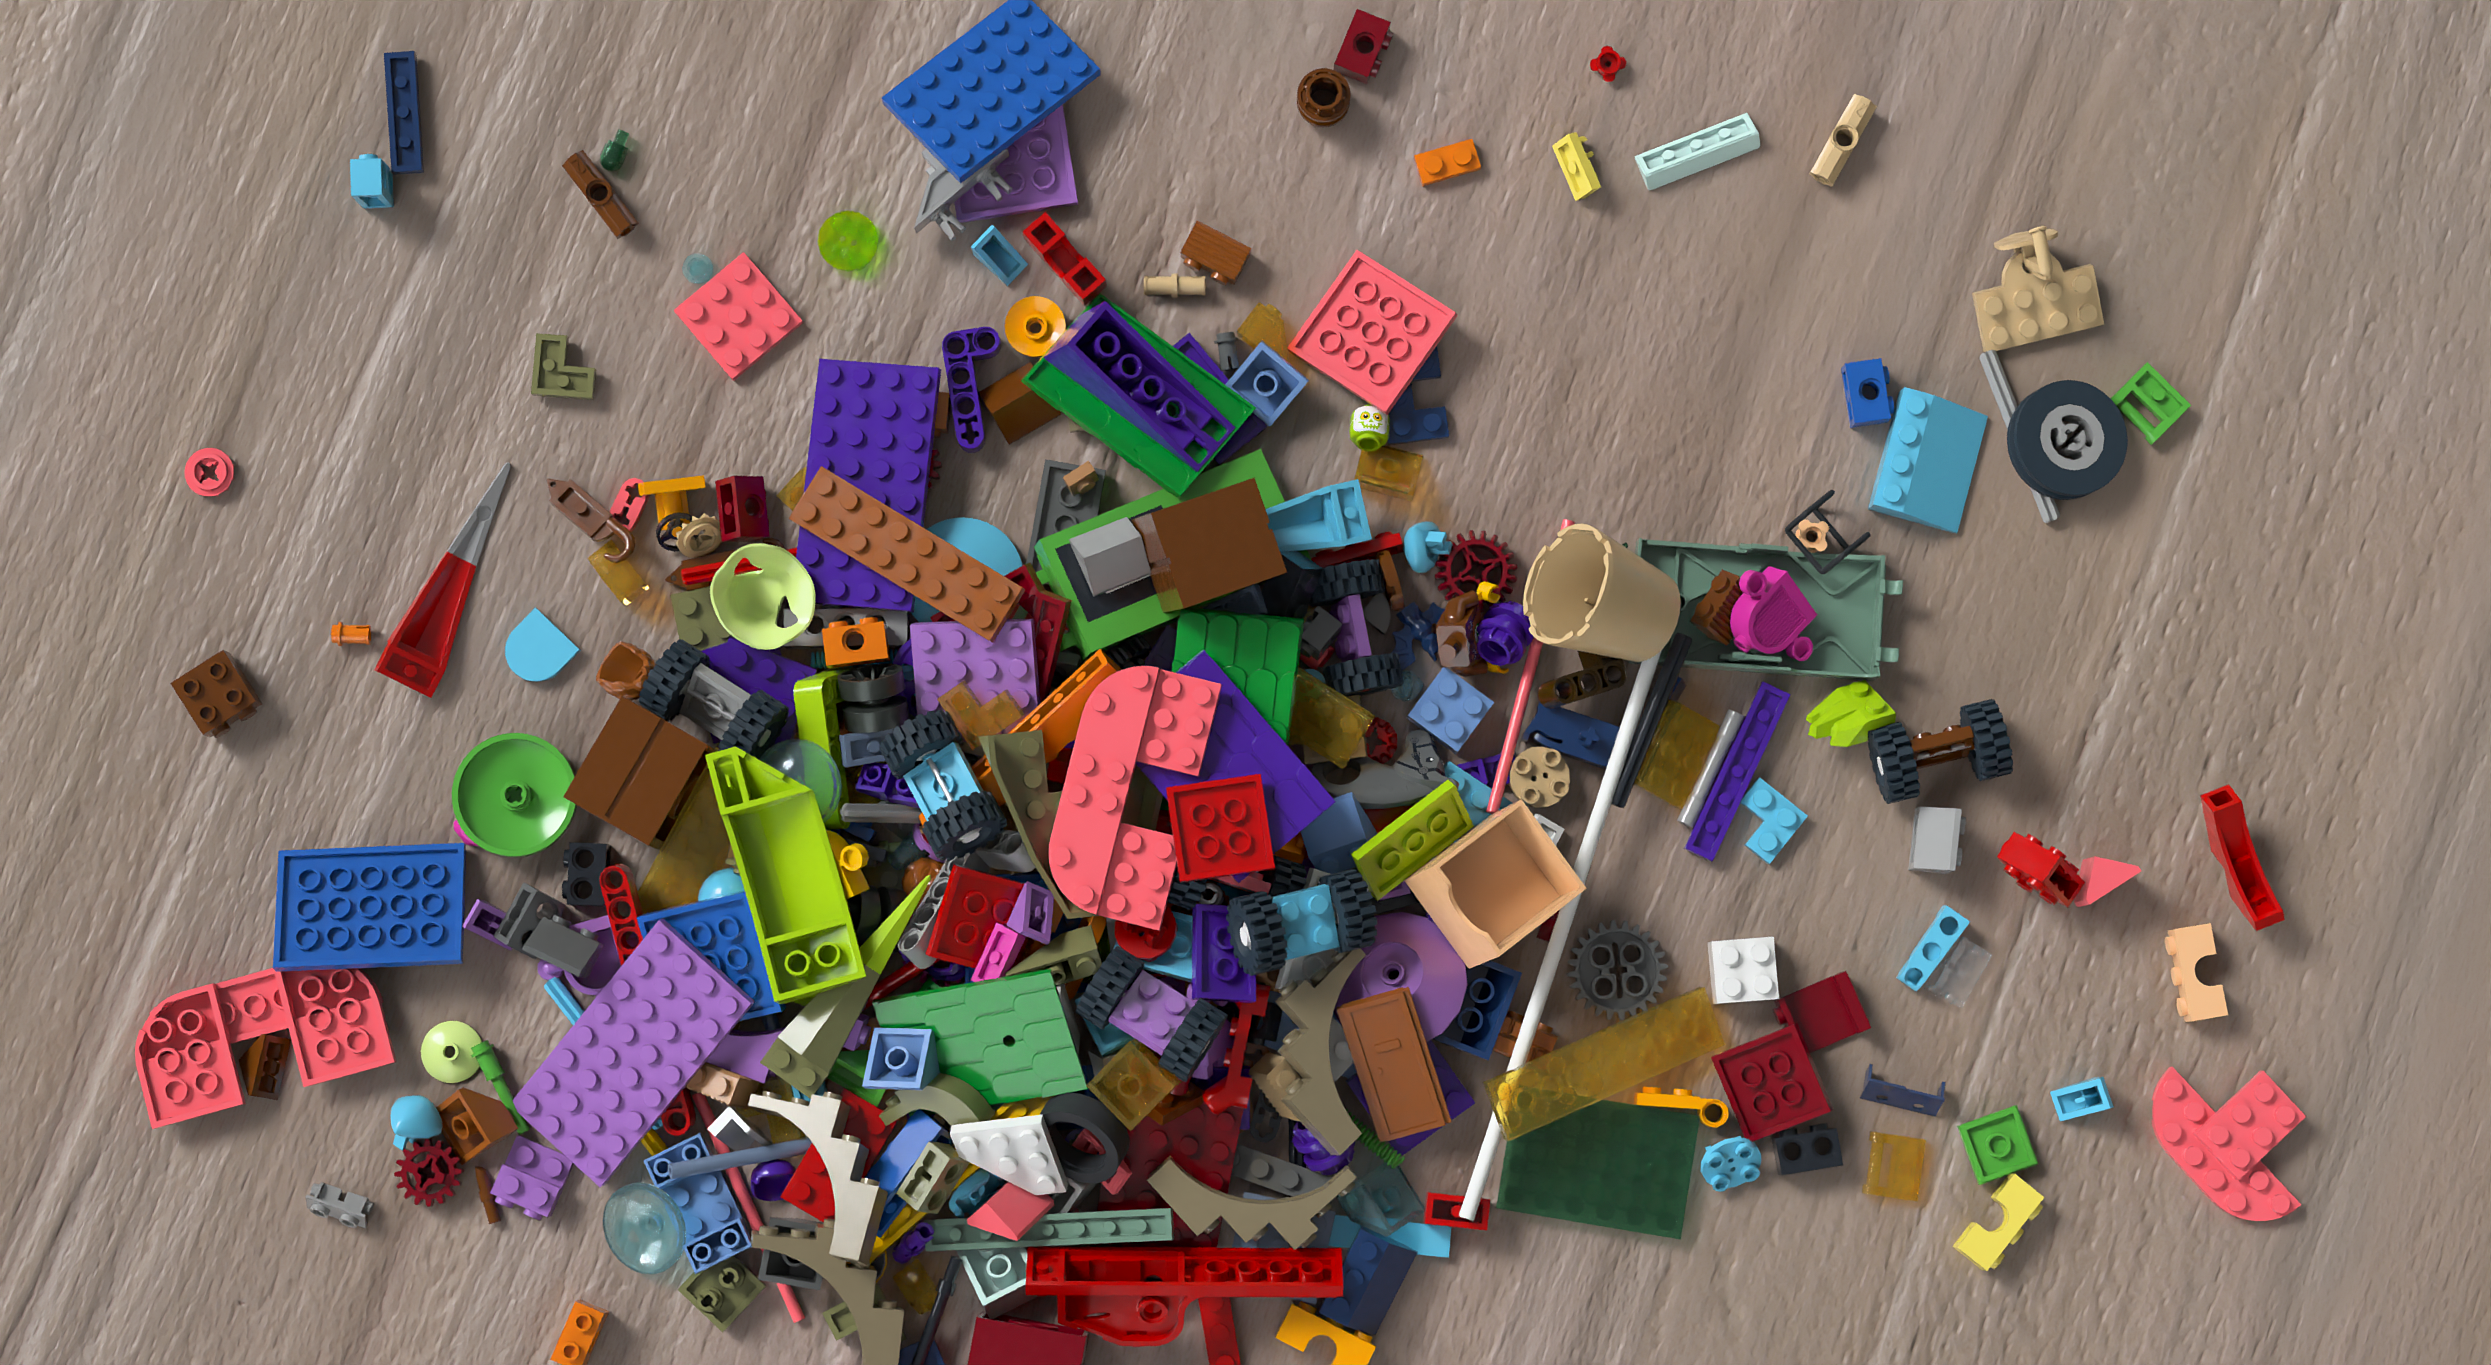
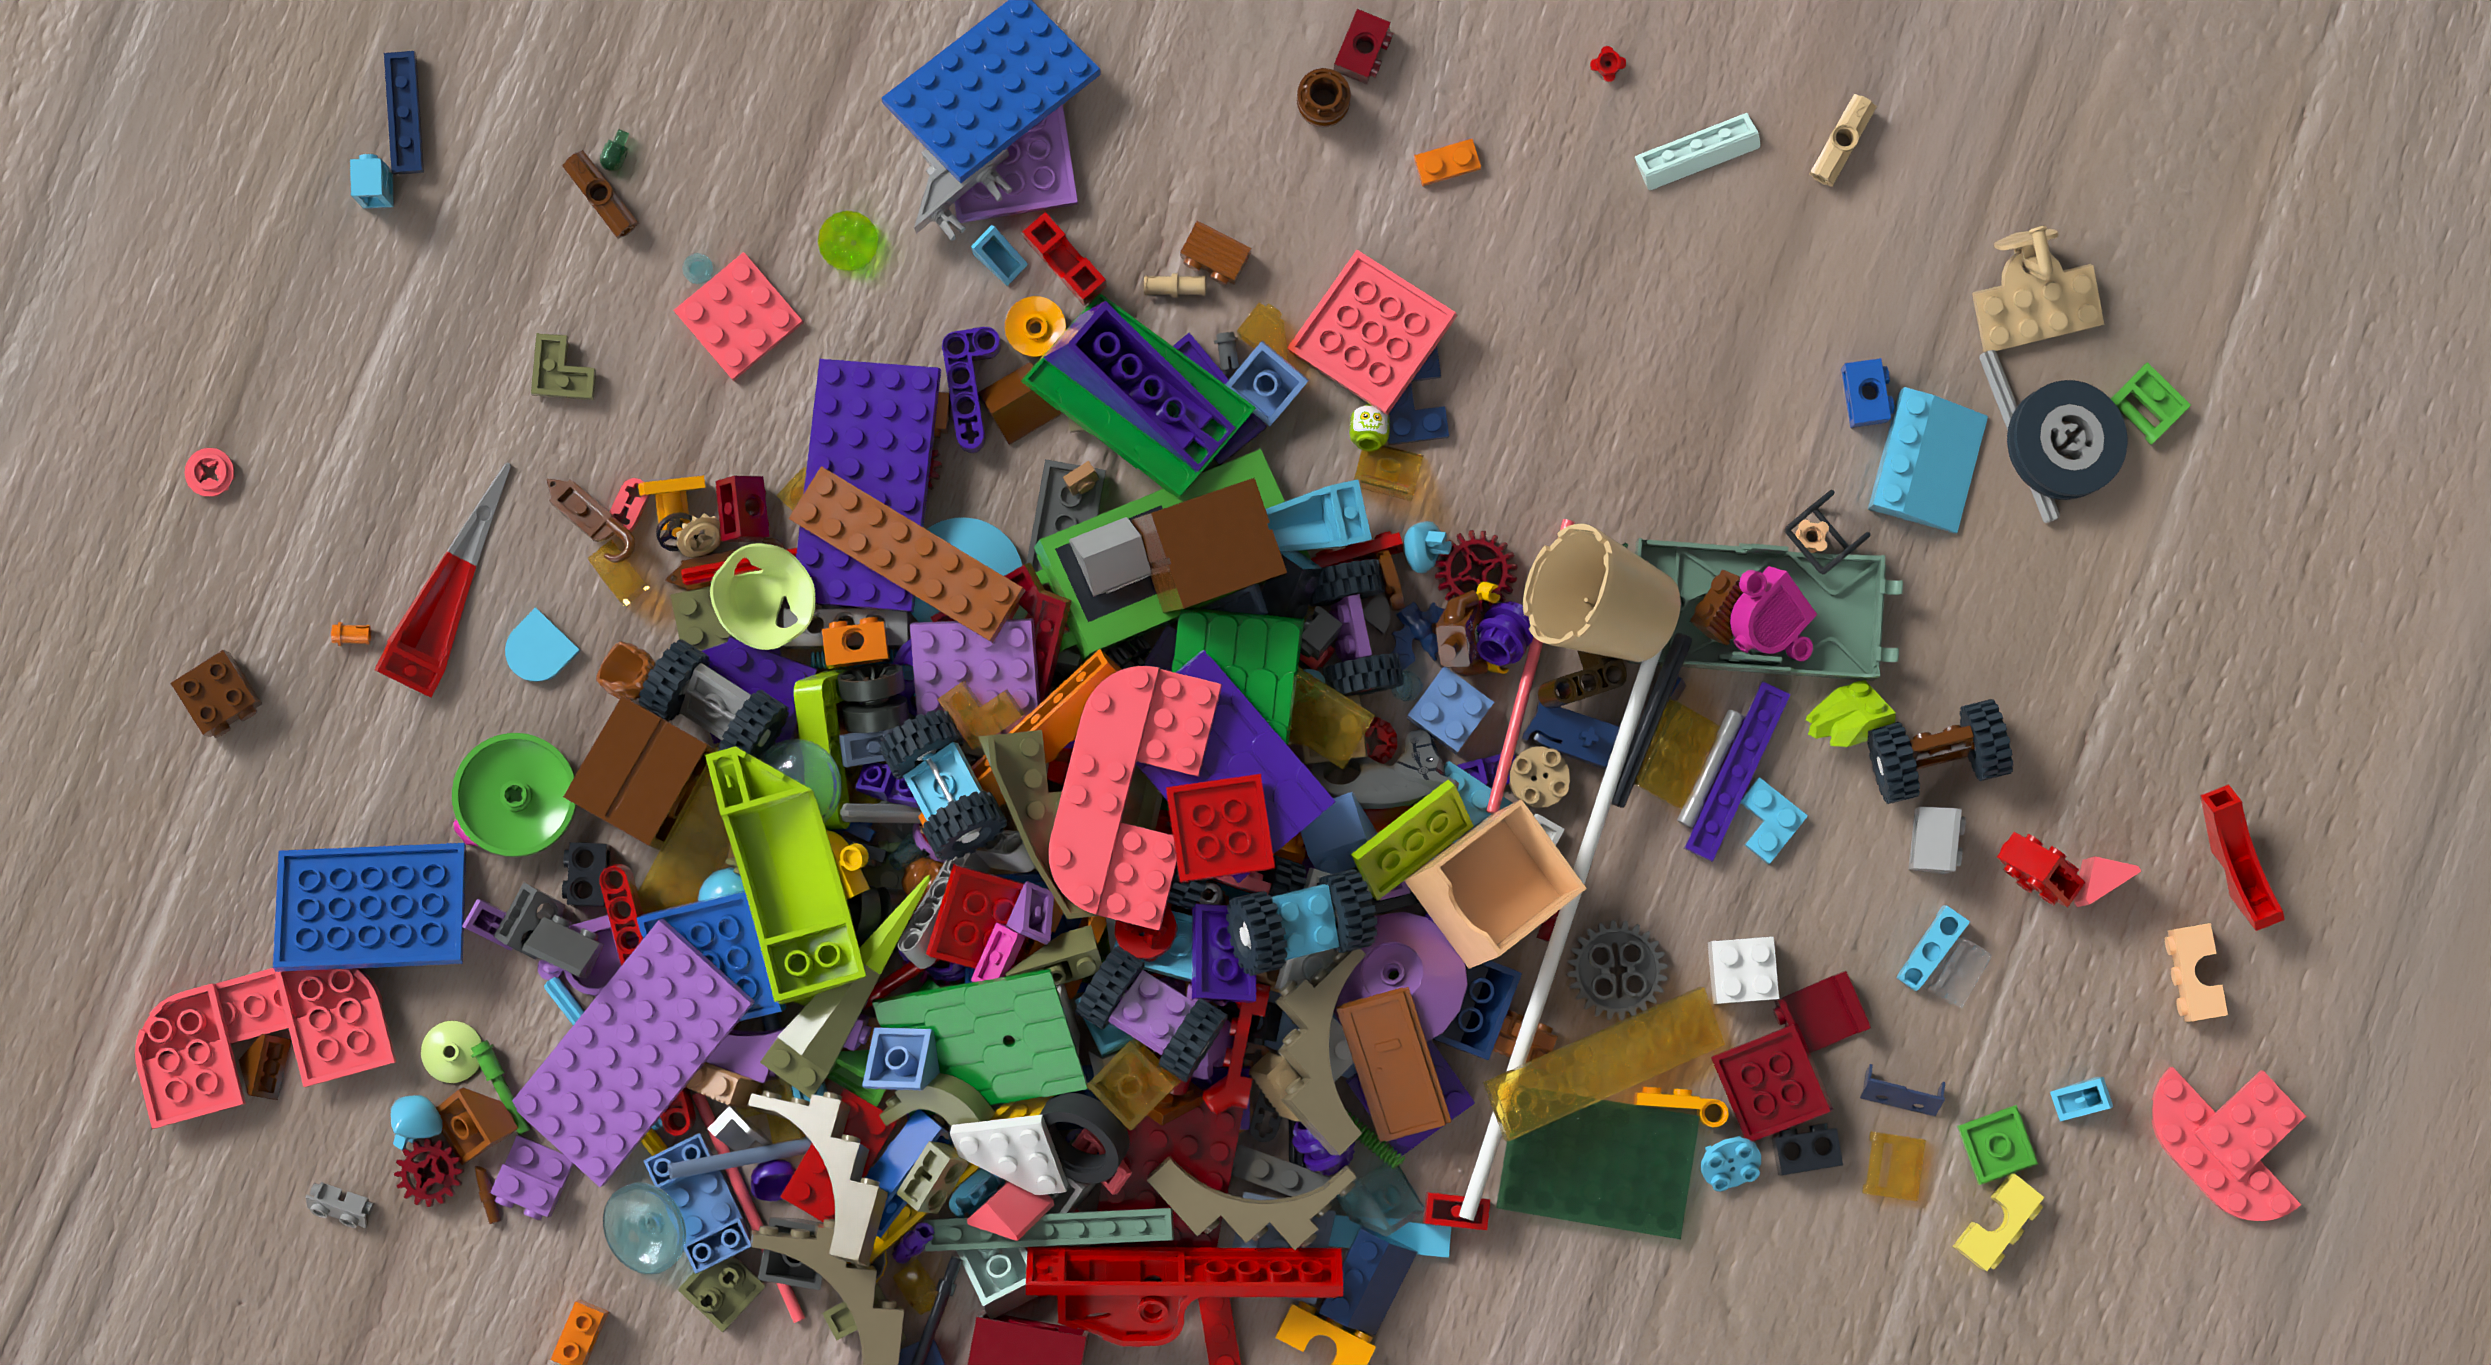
(1576, 166): light yellow plate -> none

